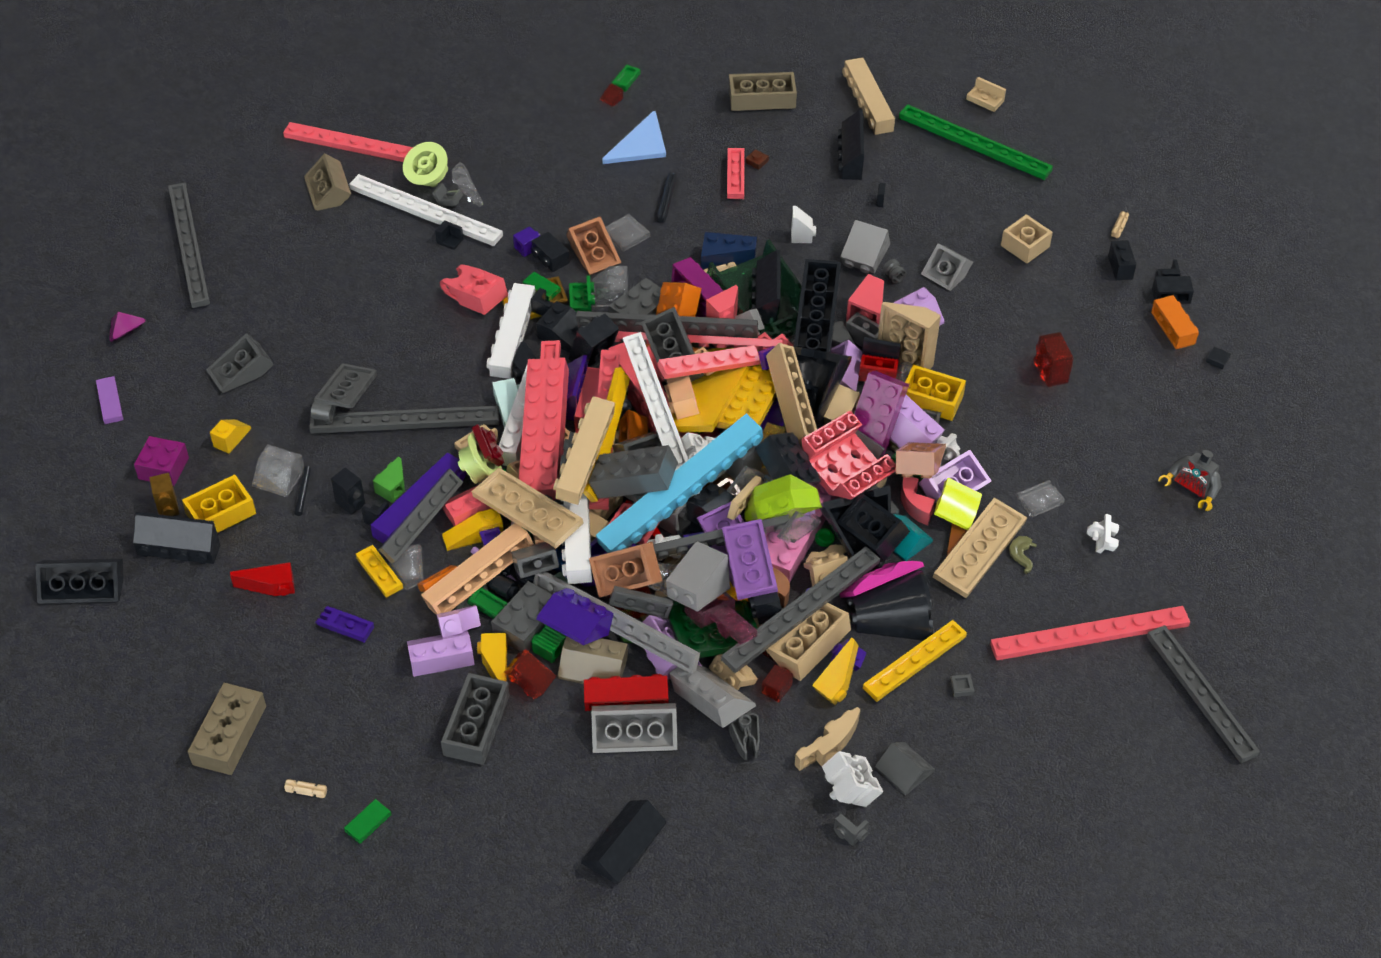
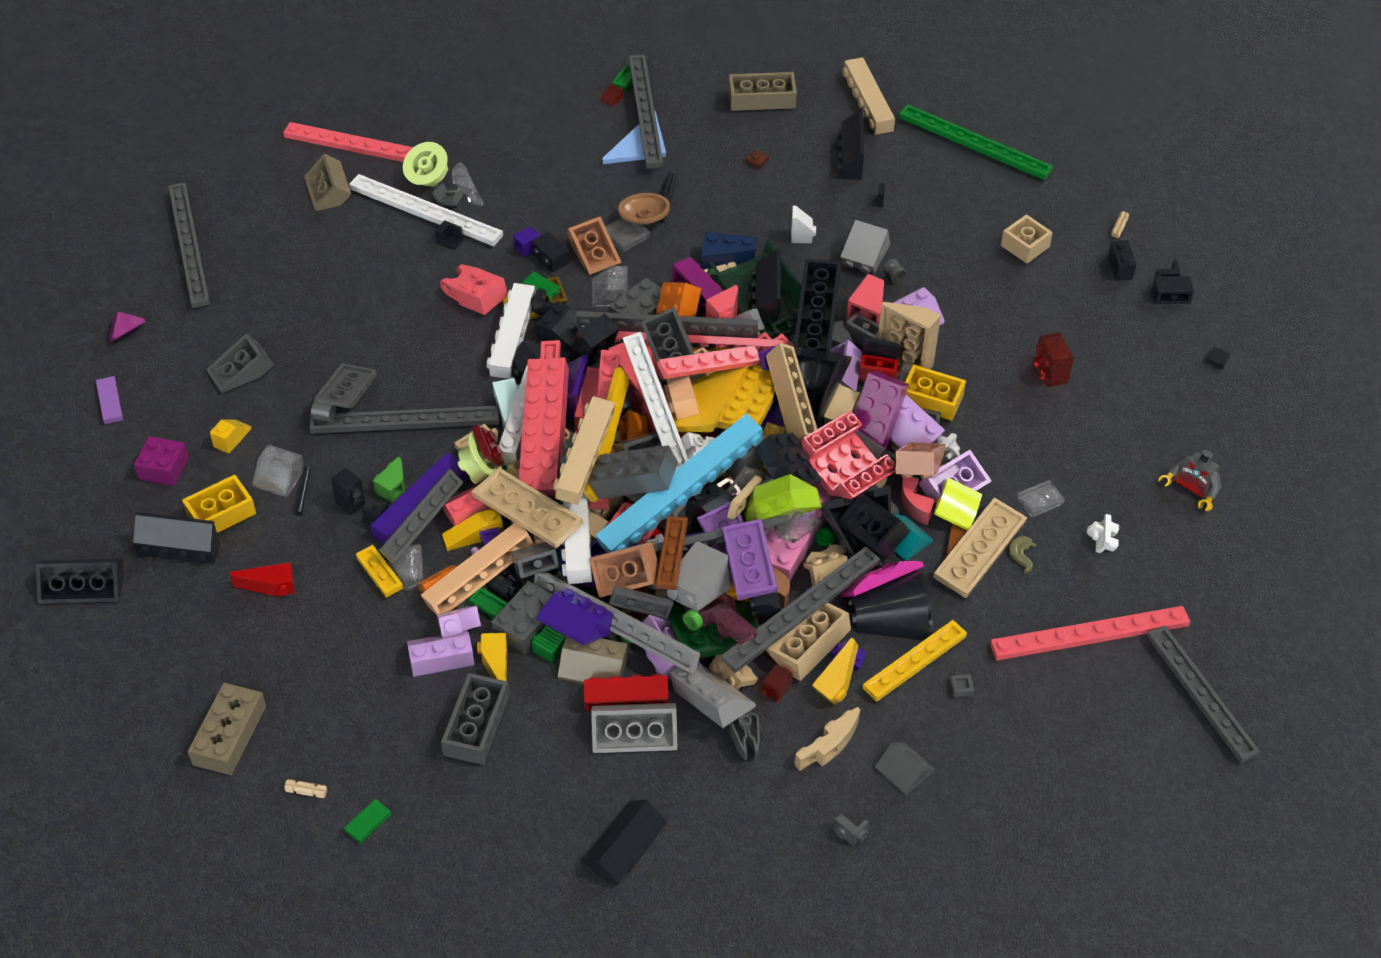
(164, 495): pearl gold brick -> none
(345, 624): dark purple hinge -> none
(529, 674): clear red brick -> none
(581, 295): green bracket -> none
(644, 208): none -> medium nougat dish
(645, 112): none -> dark grey plate
(671, 553): none -> dark orange tile
(692, 620): none -> bright green tile
(735, 173): coral plate -> none
(851, 779): white brick -> none
(946, 267): light grey slope -> none
(987, 94): tan bracket -> none
(1175, 322): orange brick -> none

